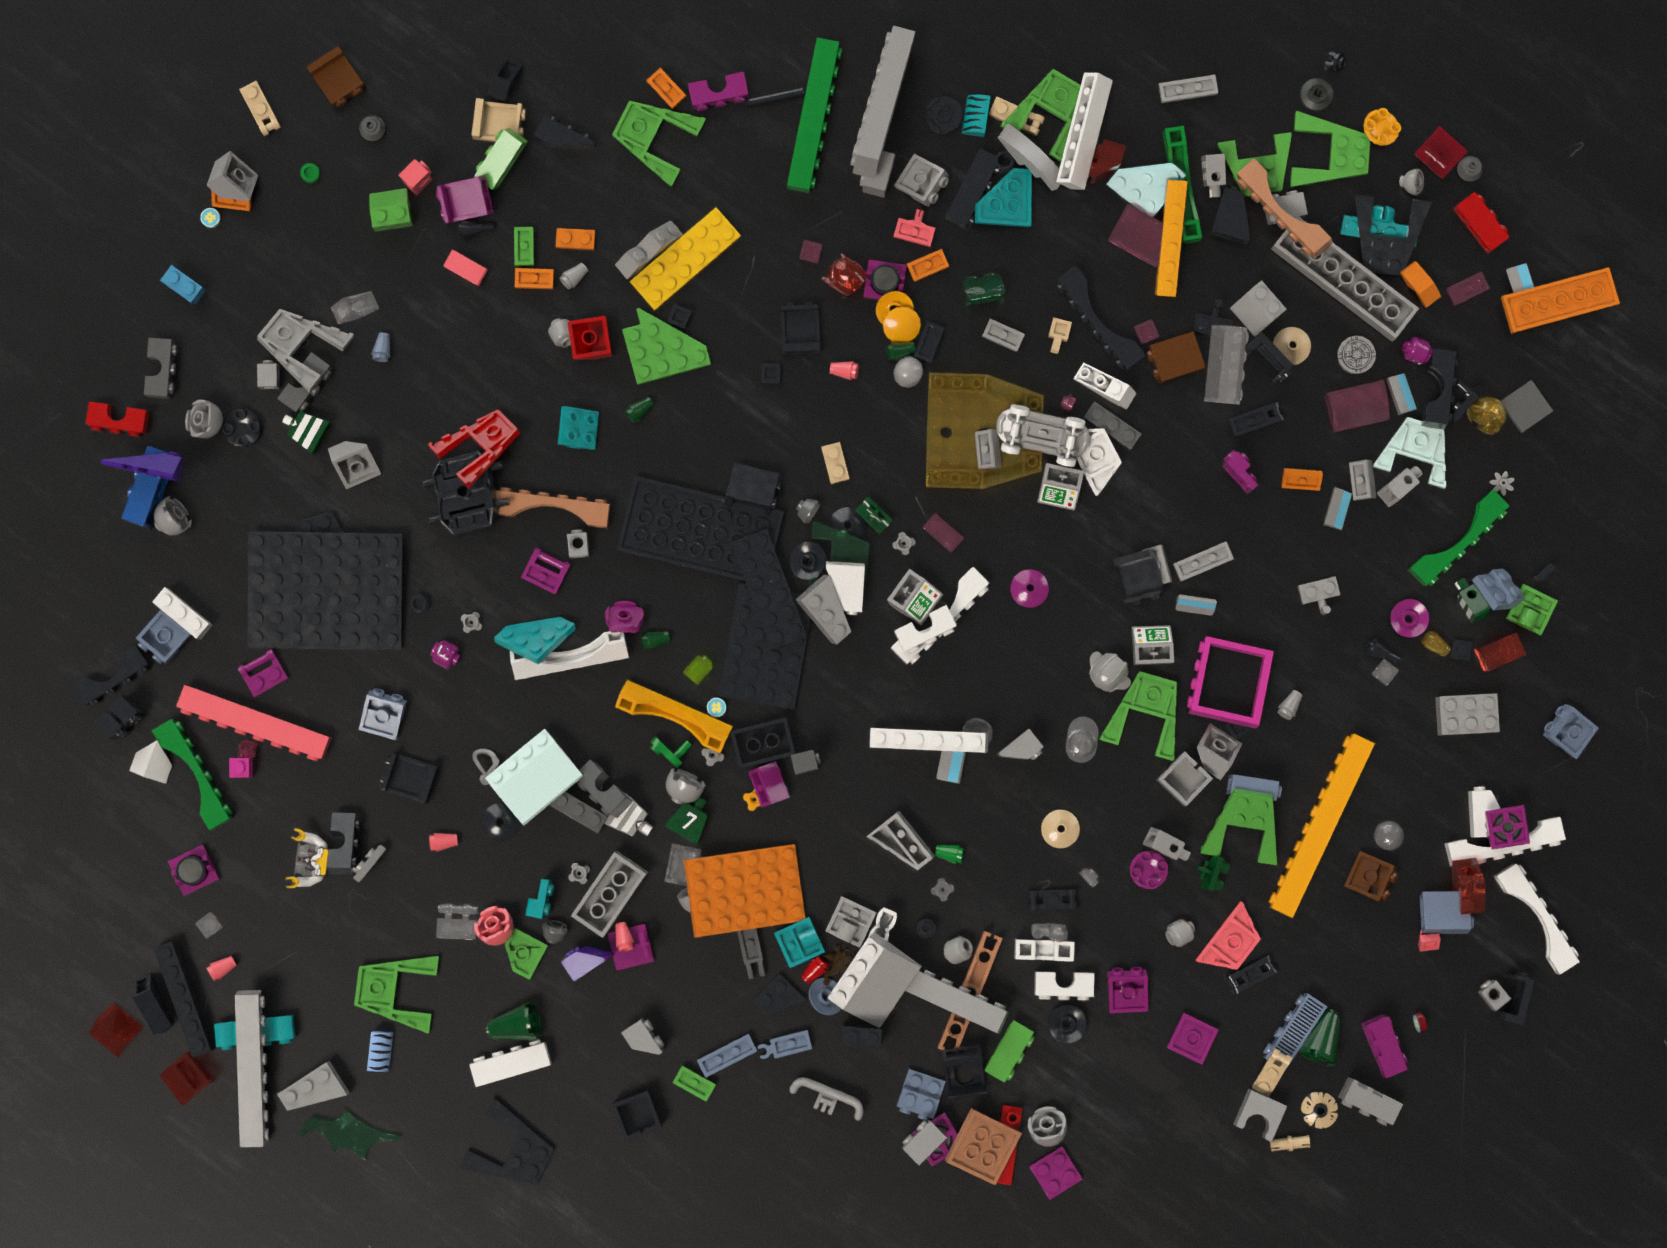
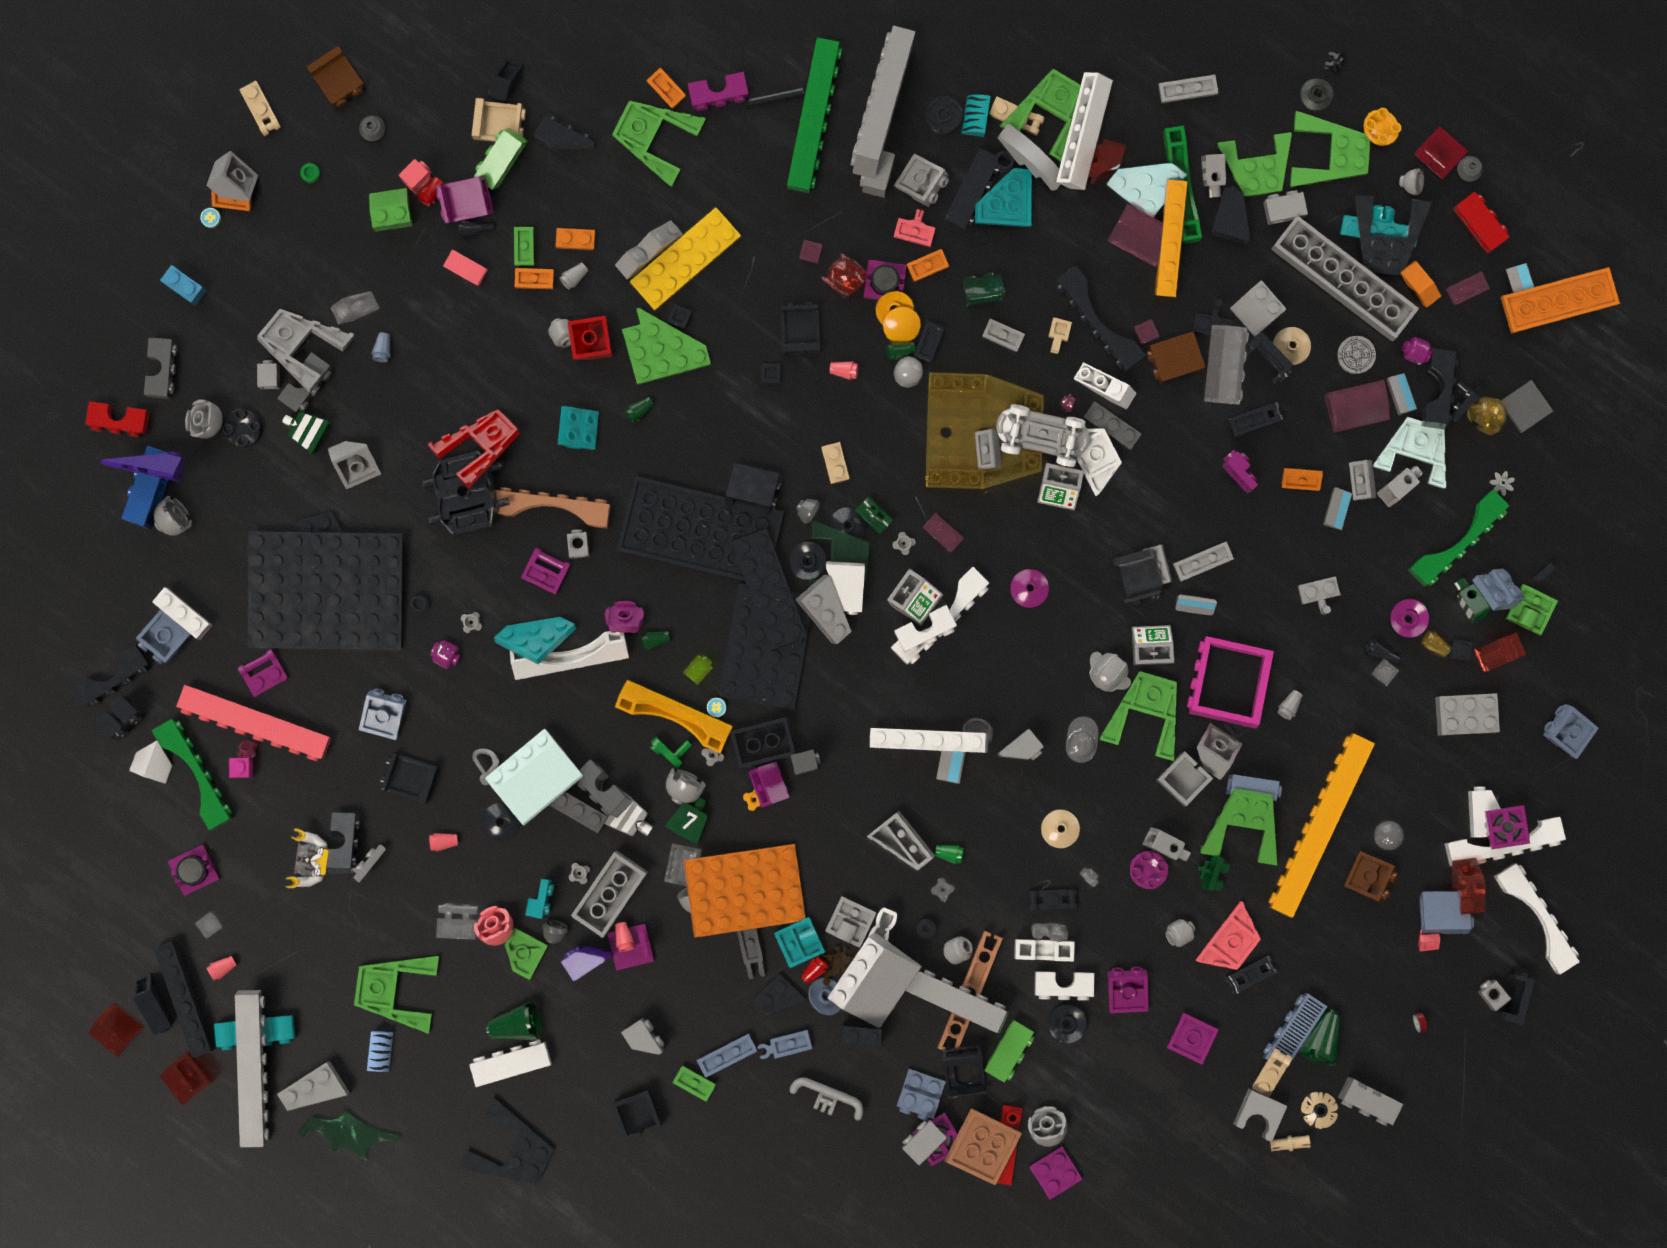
(428, 194): none -> red cone
(1310, 236): nougat arch -> none
(1385, 1045): magenta wedge -> none

